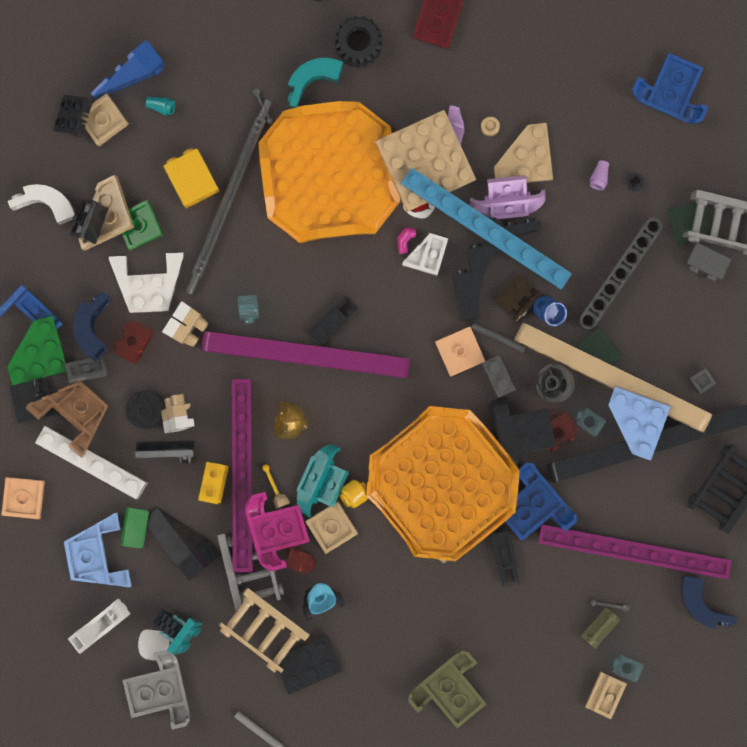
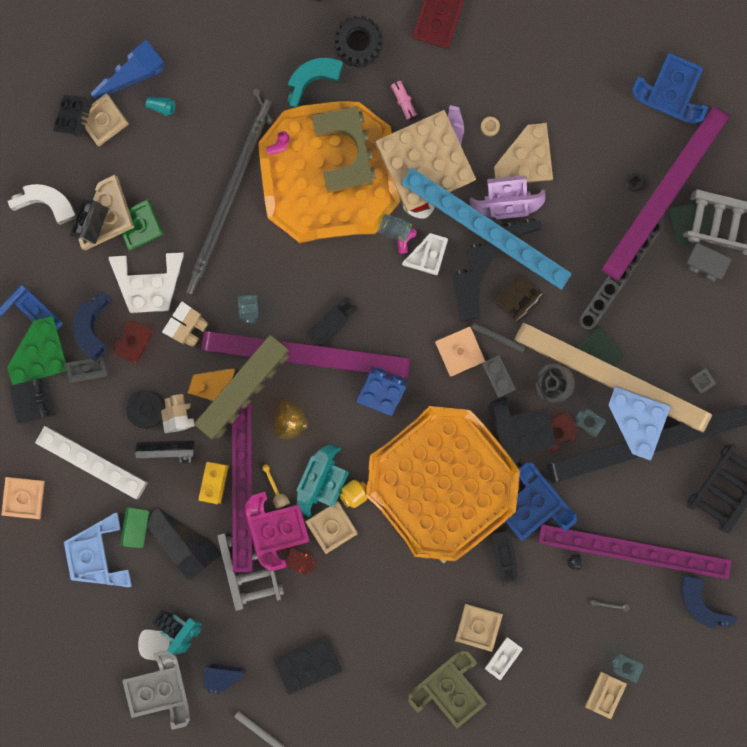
(79, 407): medium nougat wing -> none
(99, 626): white arch -> none
(191, 177): yellow panel -> none
(210, 384): none -> light orange wing
(220, 677): none -> dark blue slope
(242, 387): none -> olive brick
(280, 623): tan fence -> none
(281, 144): none -> dark pink arm
(320, 599): medium azure cap -> none
(346, 122): none -> olive arch
(382, 391): none -> blue plate
(394, 227): none -> clear light blue brick
(404, 100): none -> bright pink pin
(478, 627): none -> tan plate
(503, 658): none -> white plate
(550, 310): blue wheel -> none
(574, 562): none -> black hinge
(599, 178): lavender cone -> none
(600, 627): olive hinge -> none
(665, 193): none -> magenta beam

